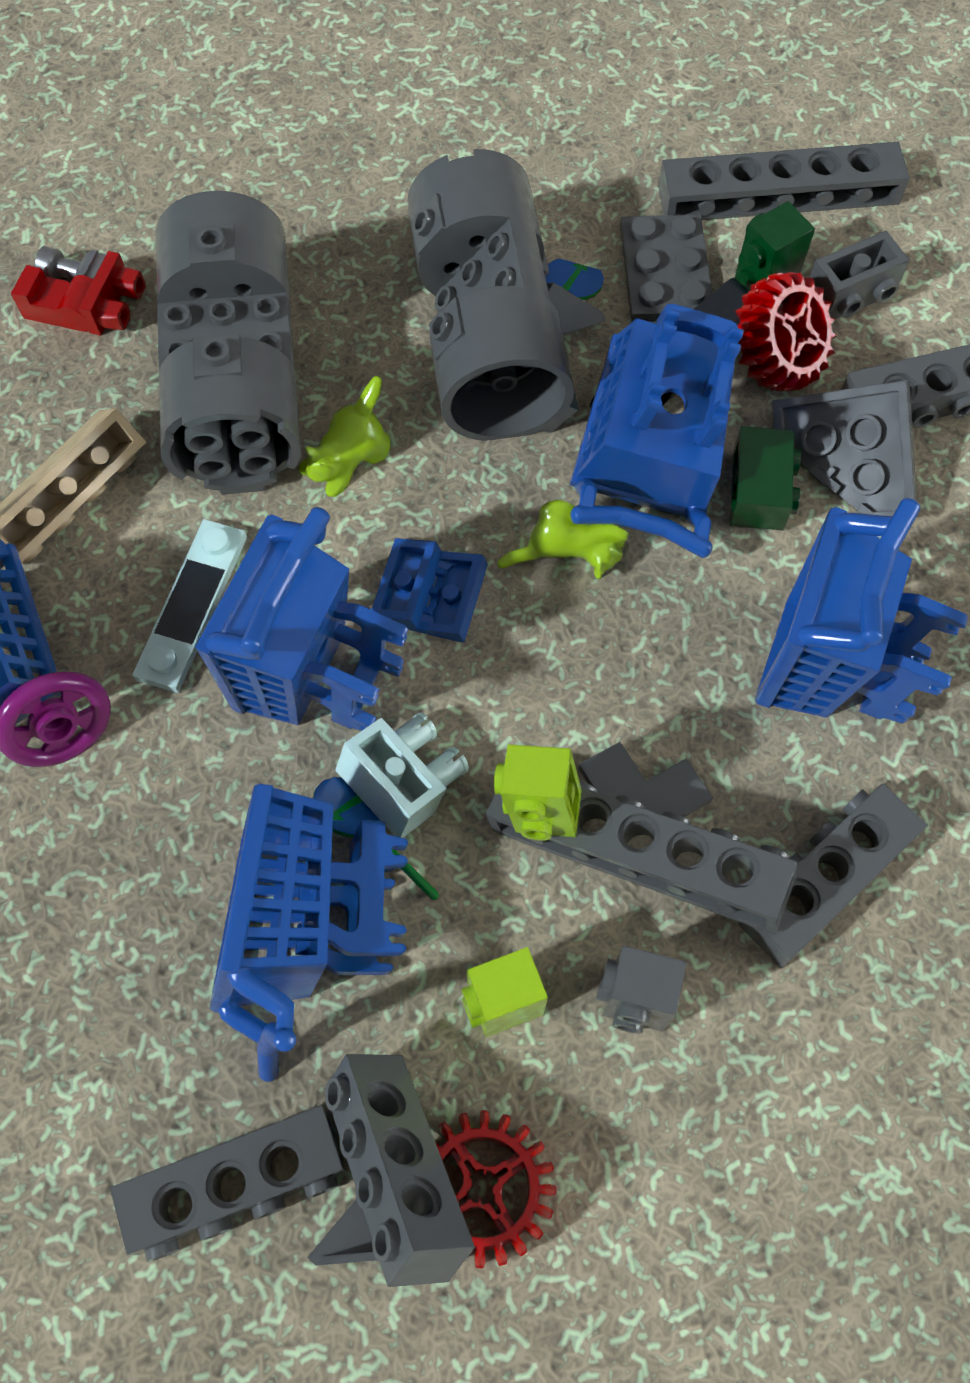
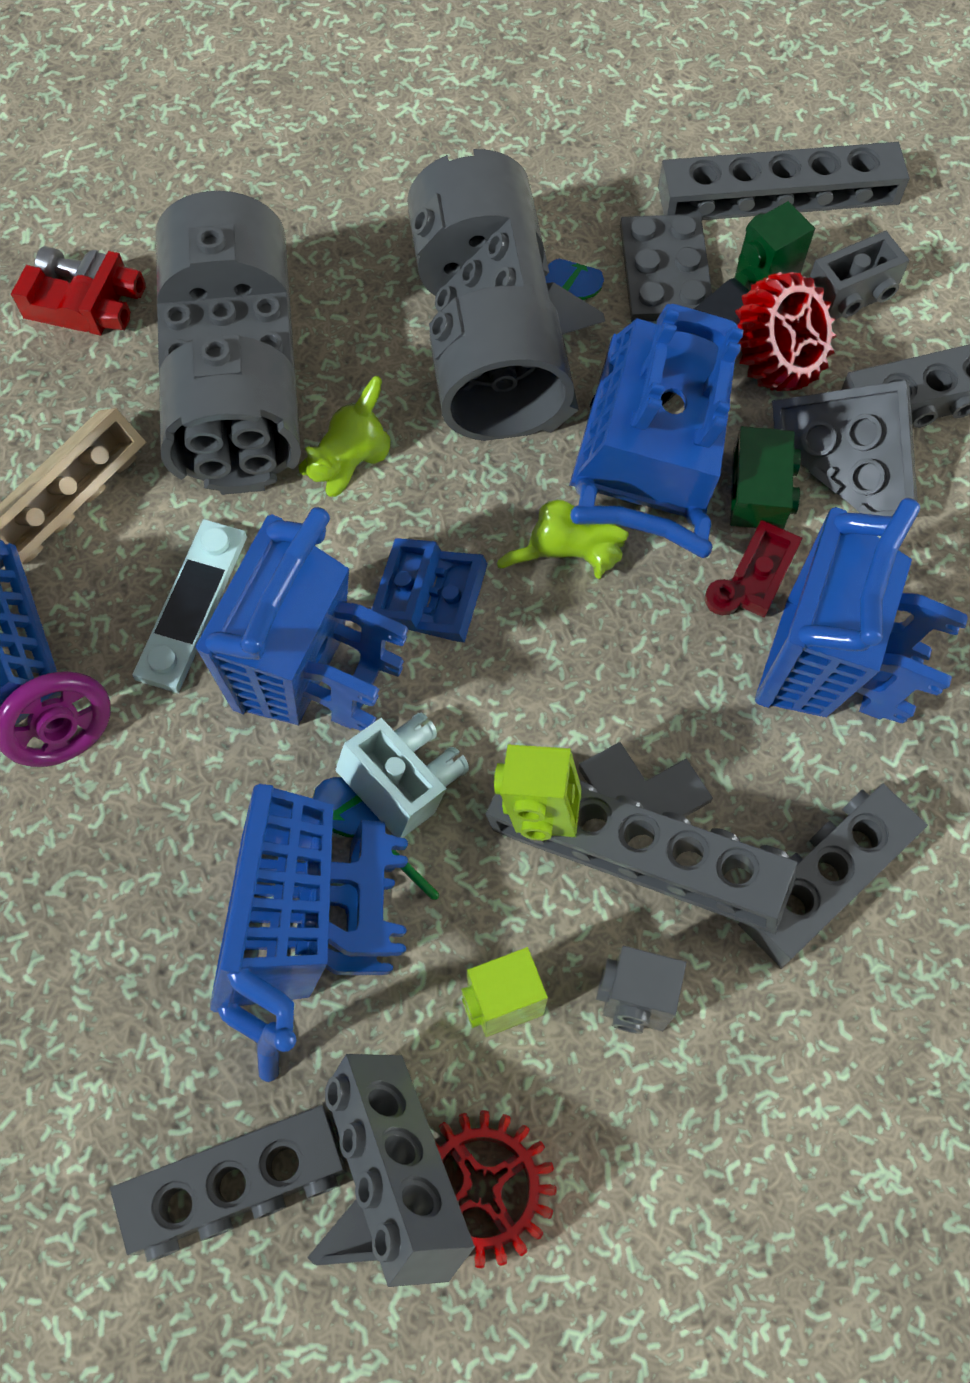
(757, 573): none -> dark red hinge

